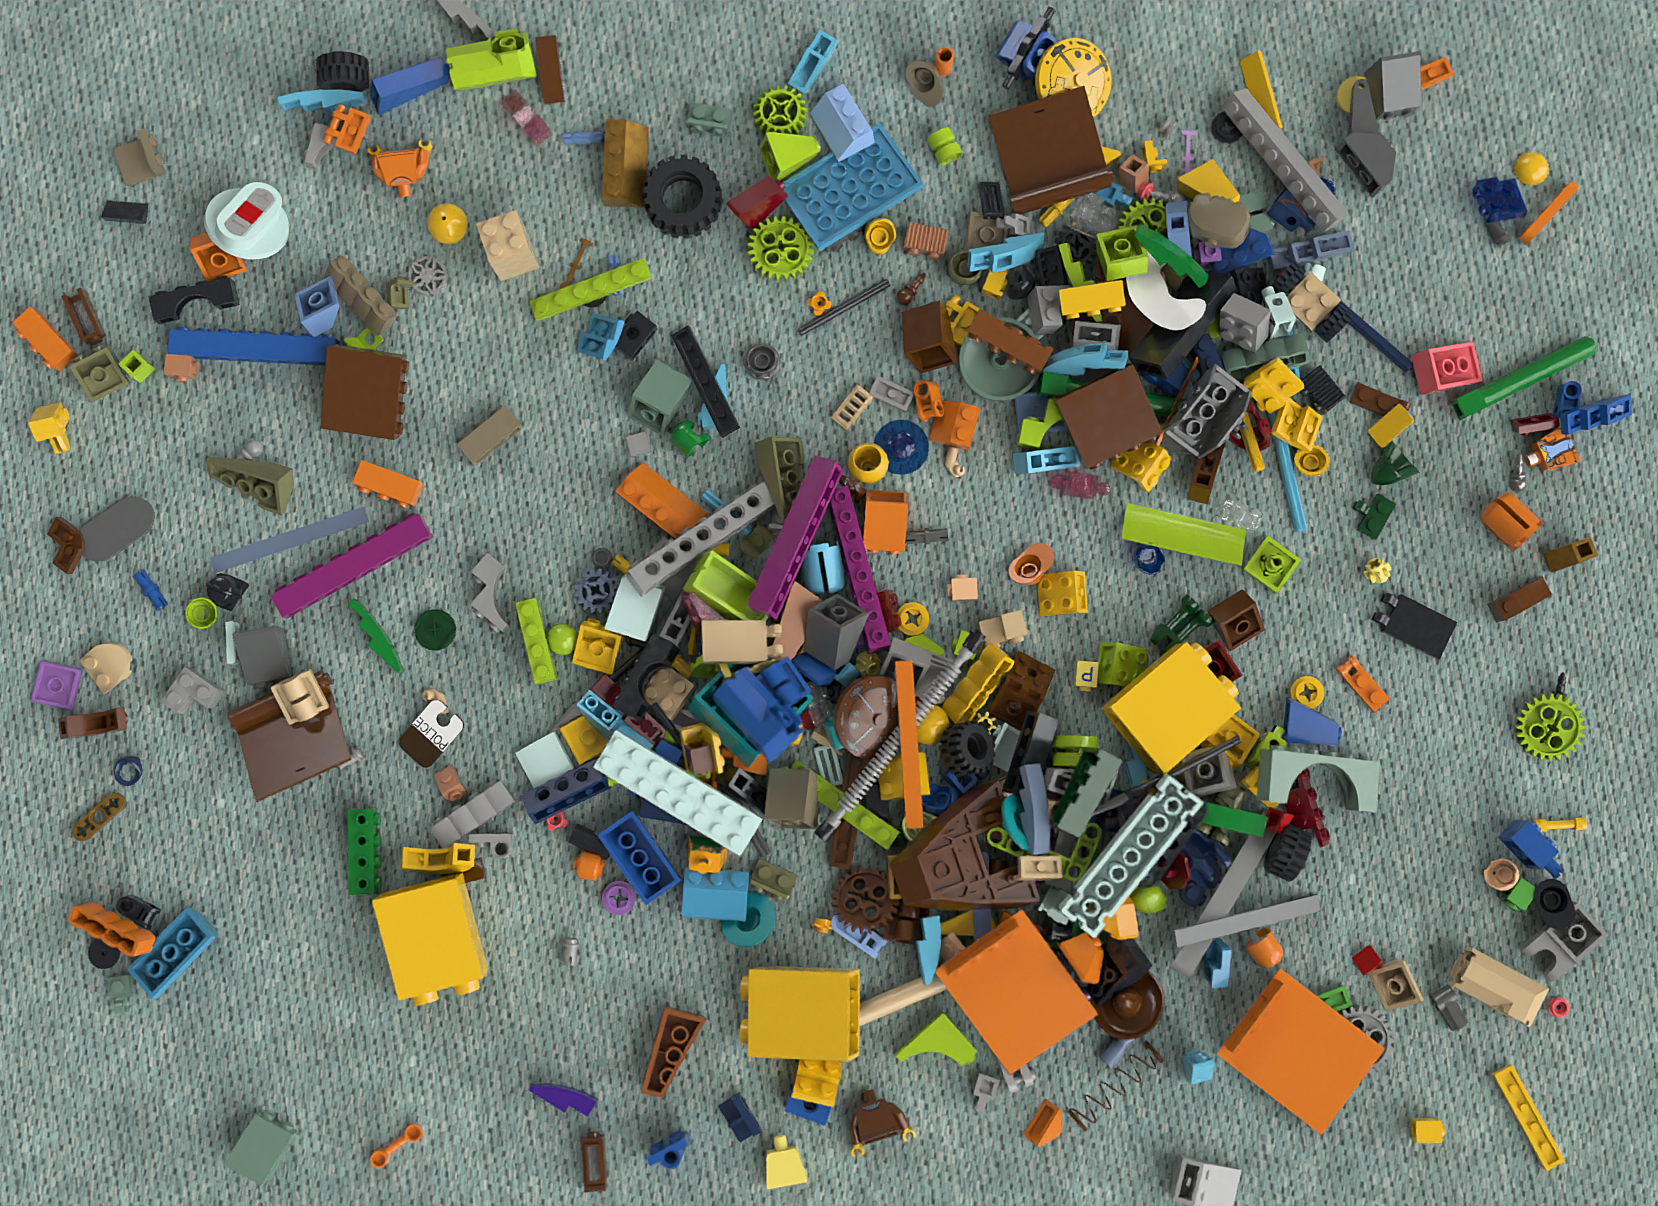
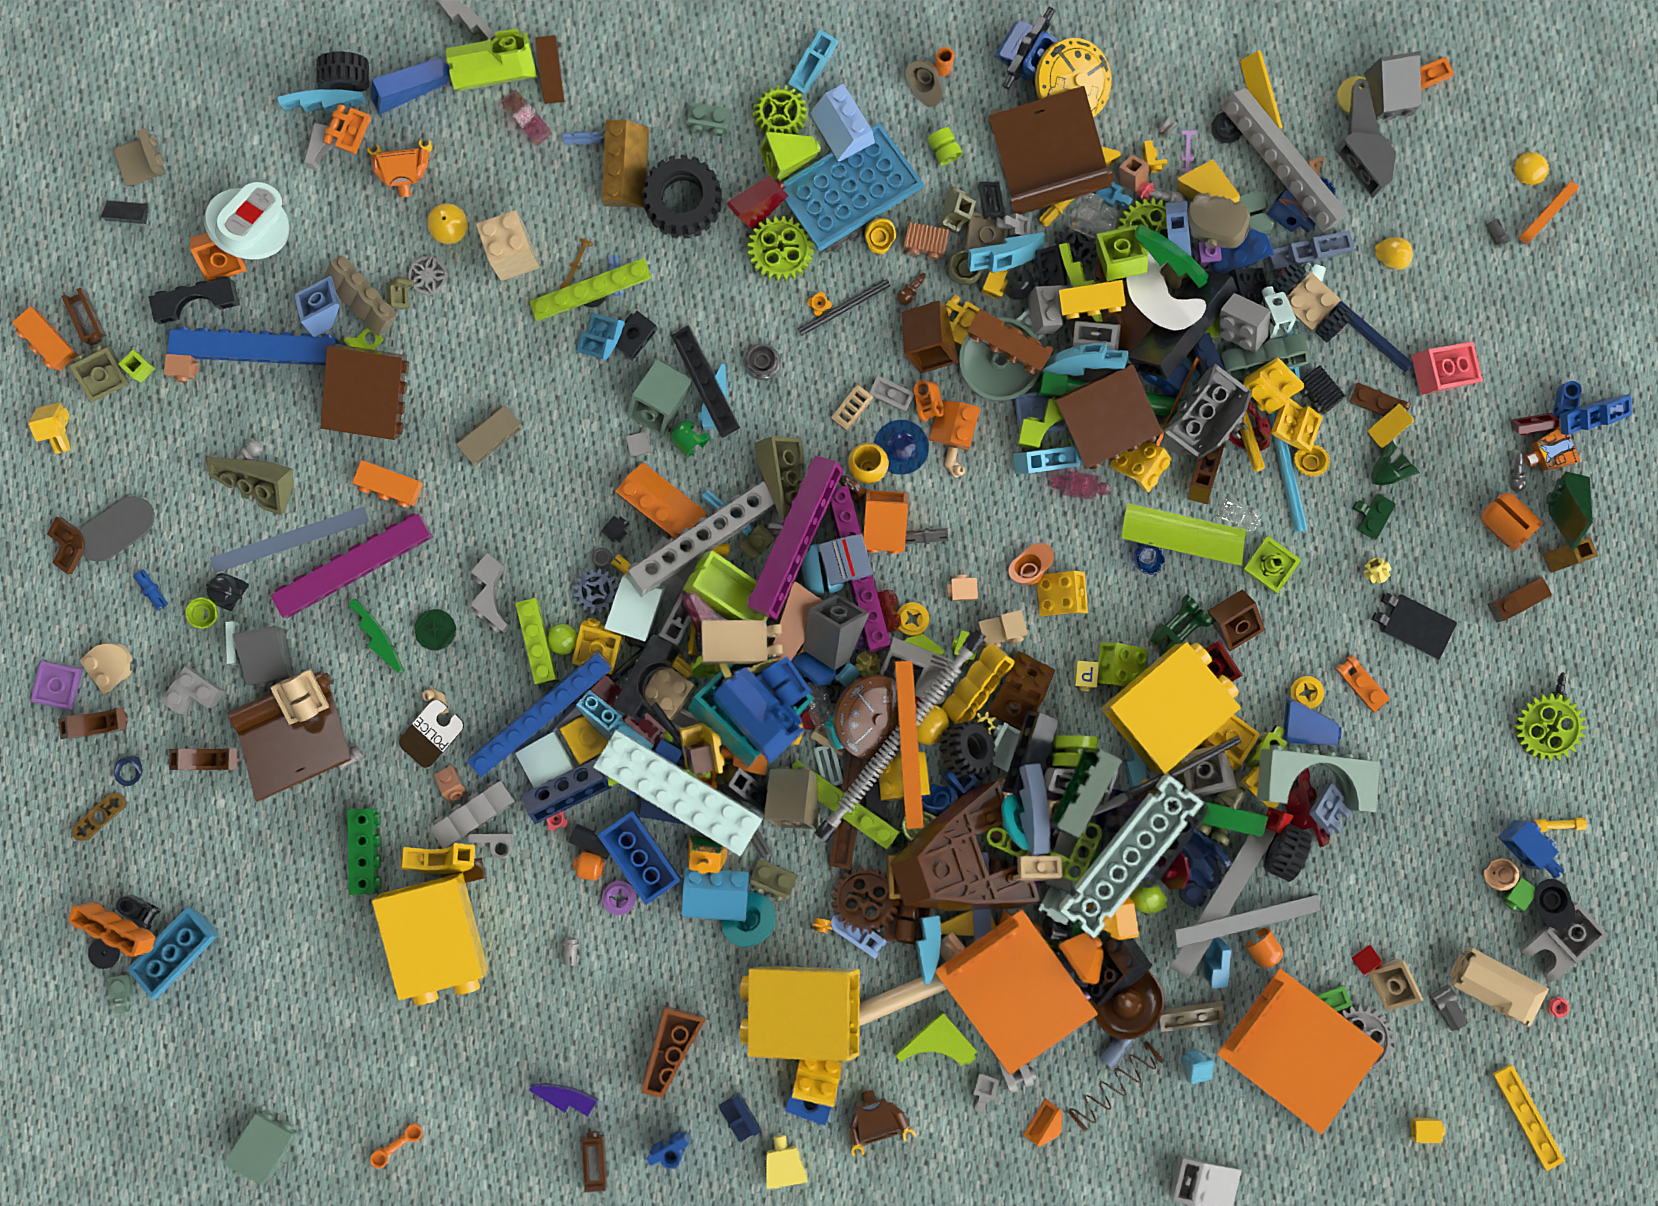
(203, 759): none -> reddish brown arch
(539, 713): none -> blue brick
(616, 529): none -> black plate
(845, 559): none -> sand blue slope
(956, 210): none -> olive brick
(1191, 1016): none -> dark tan plate
(1329, 809): none -> sand blue plate
(1394, 252): none -> yellow hair
(1499, 199): clear blue plate -> none
(1523, 377): green brick -> none
(1571, 507): none -> dark green slope

